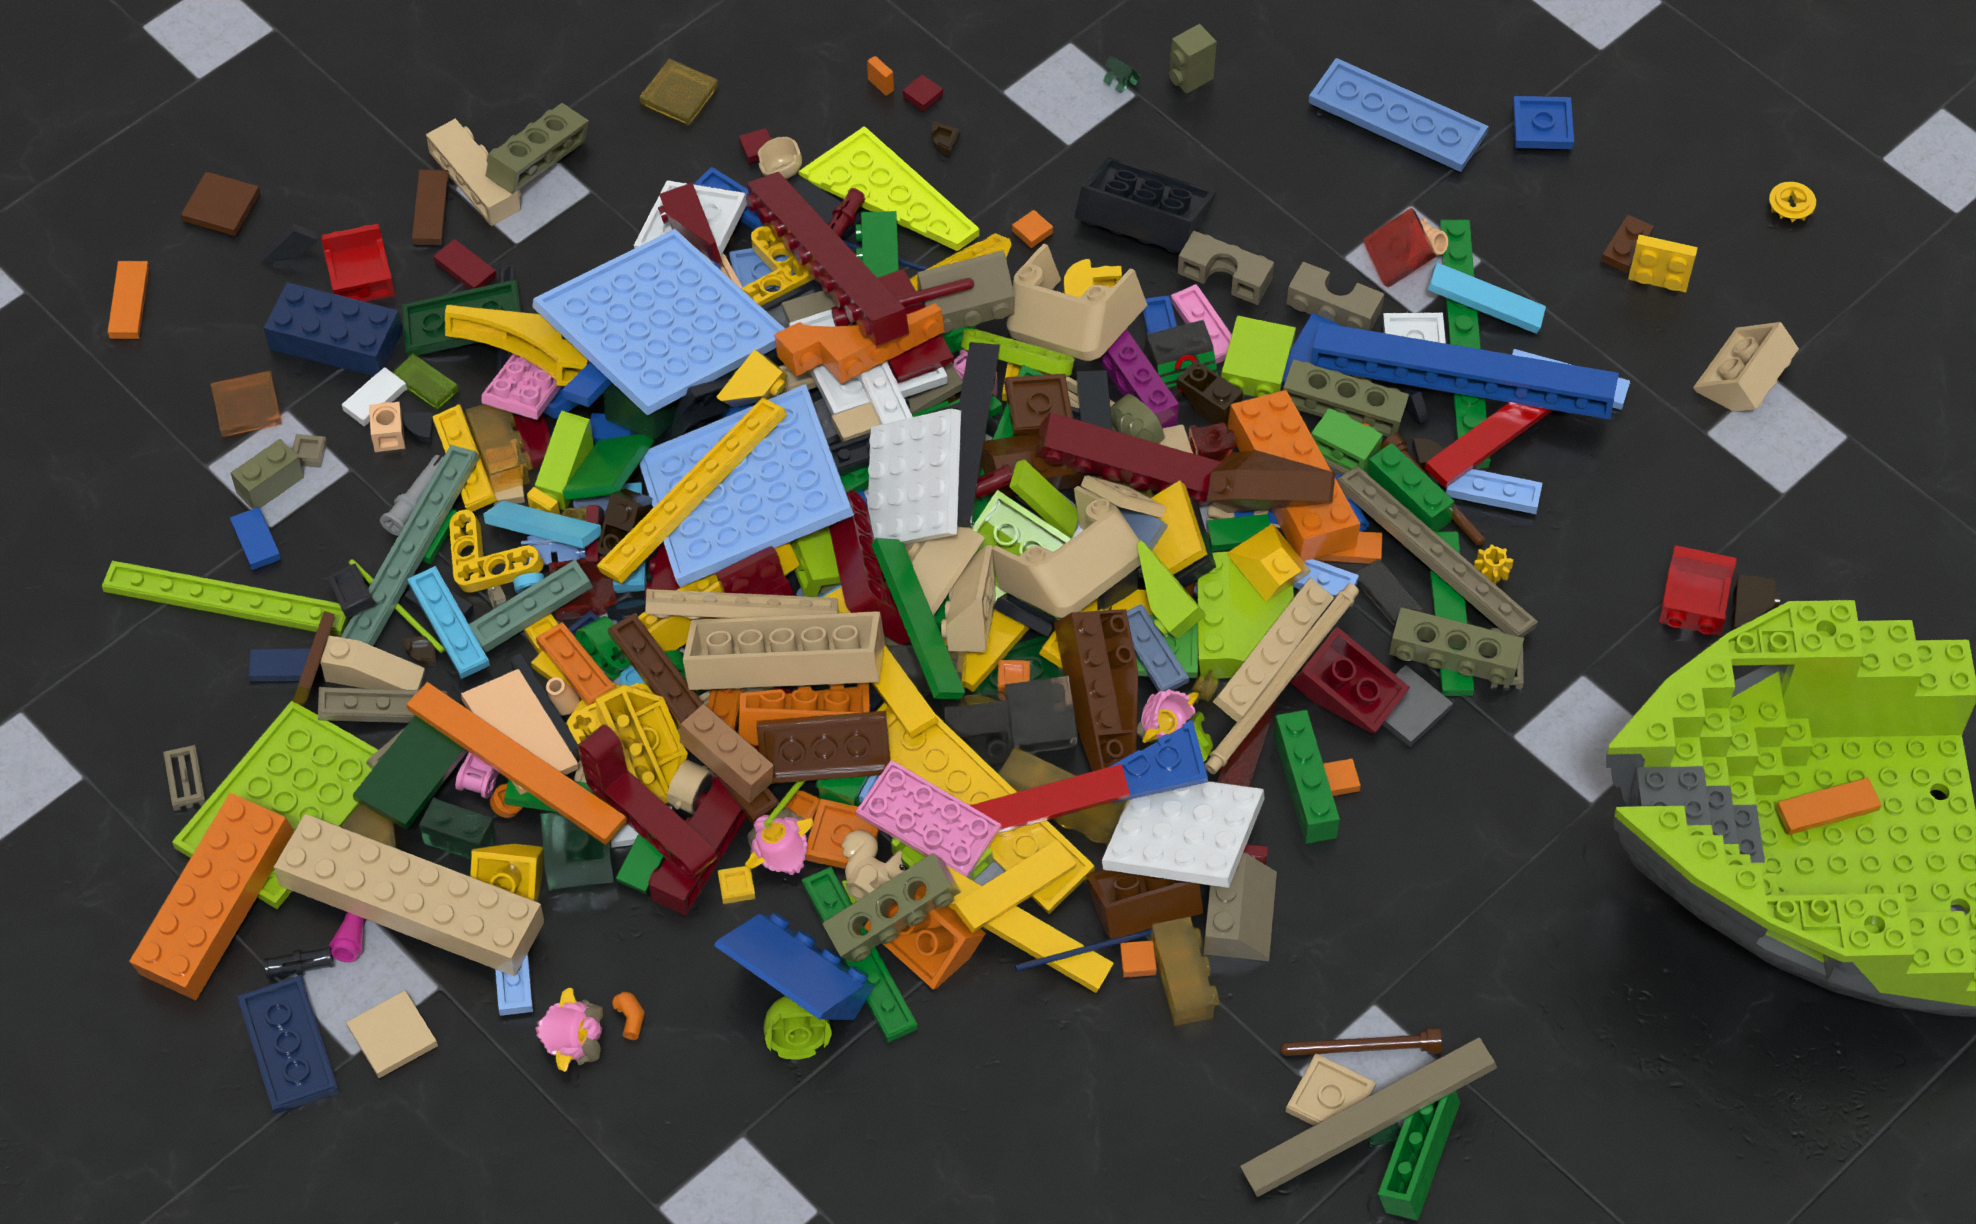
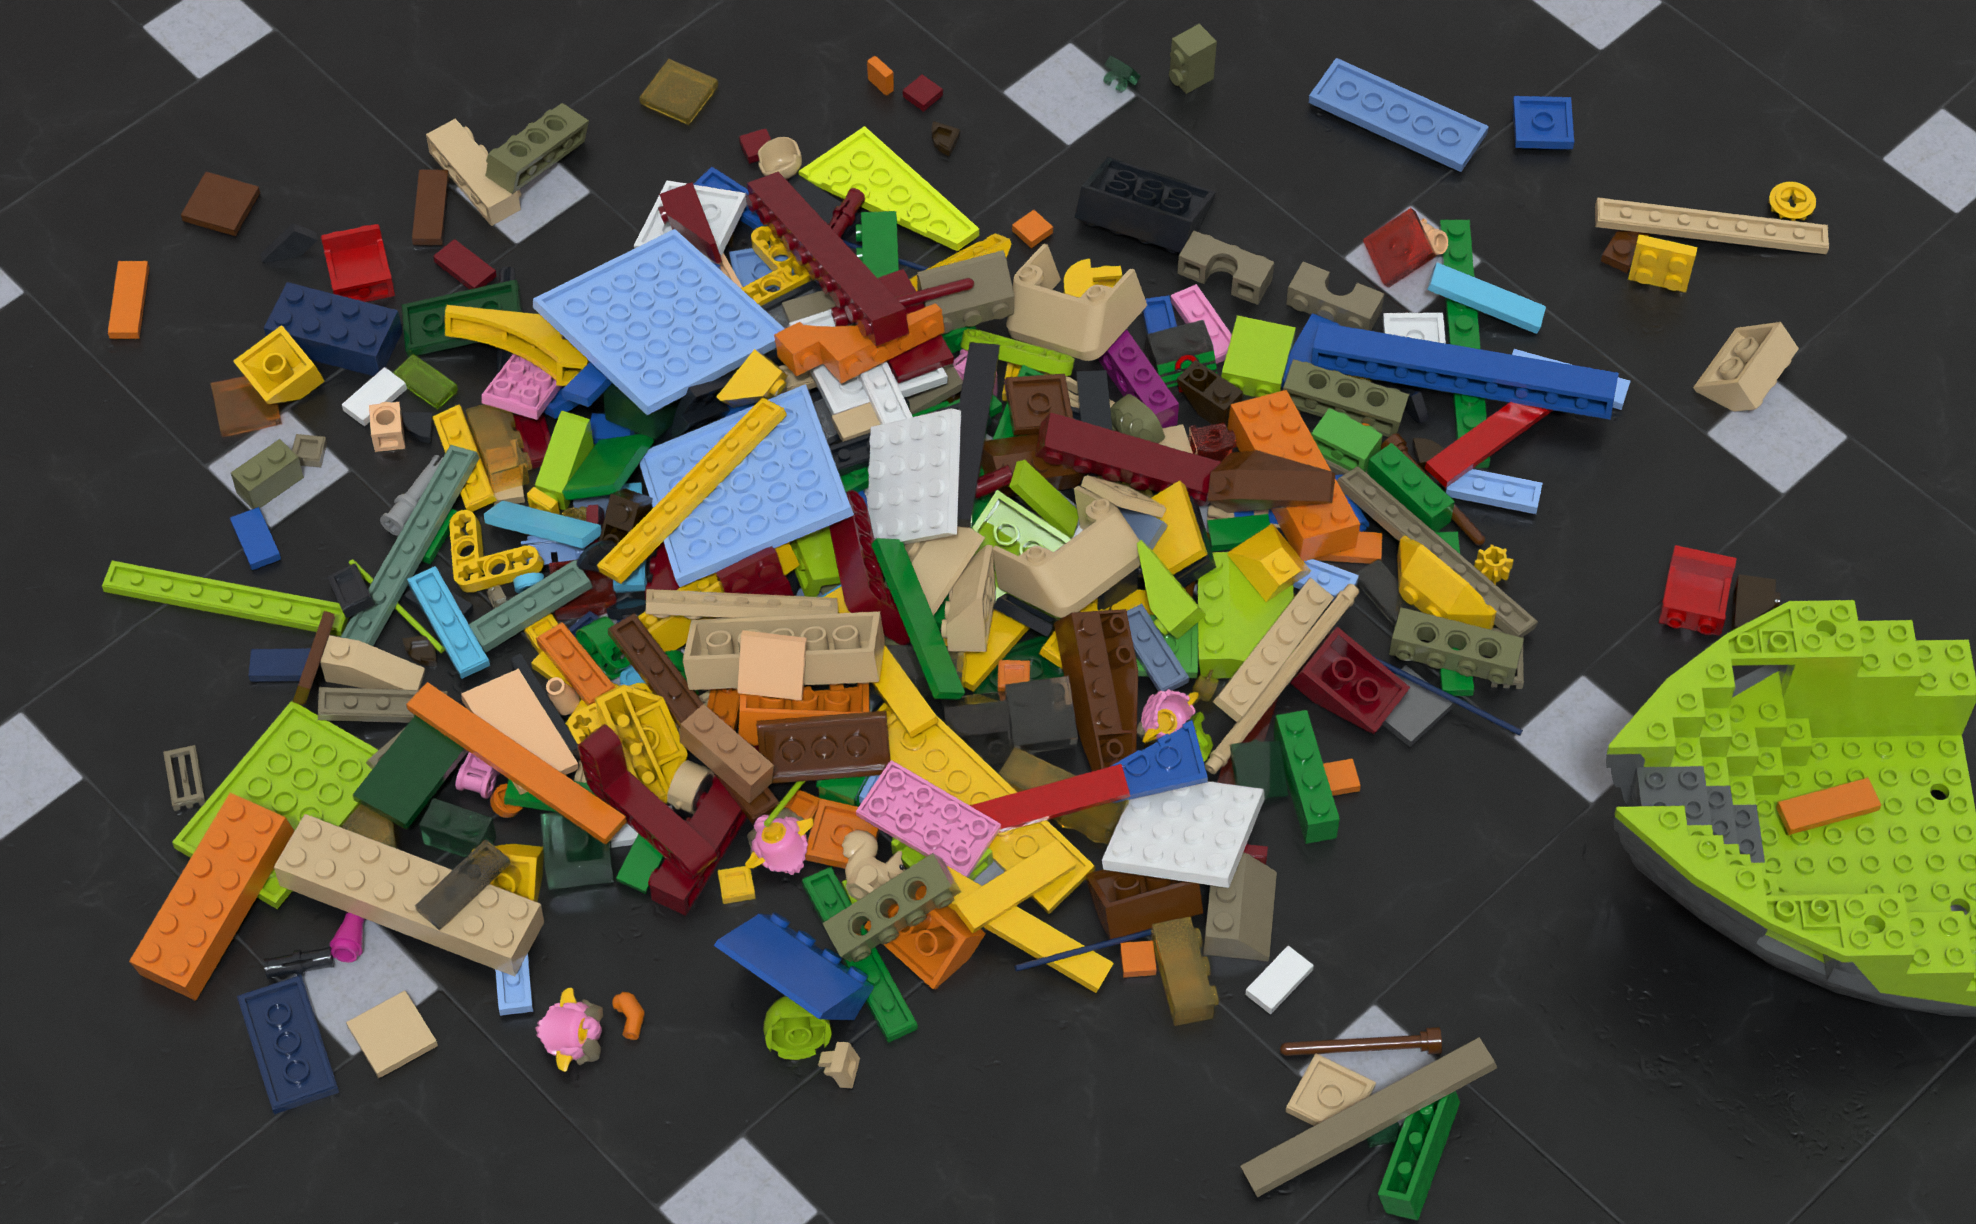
(279, 368): none -> yellow slope
(462, 884): none -> clear smoke tile
(594, 554): none -> black tile
(772, 665): none -> light nougat tile
(841, 1064): none -> tan tile
(1260, 767): none -> clear green piece
(1279, 979): none -> white tile
(1437, 588): none -> yellow wedge
(1451, 698): none -> dark blue axle
(1711, 226): none -> tan tile

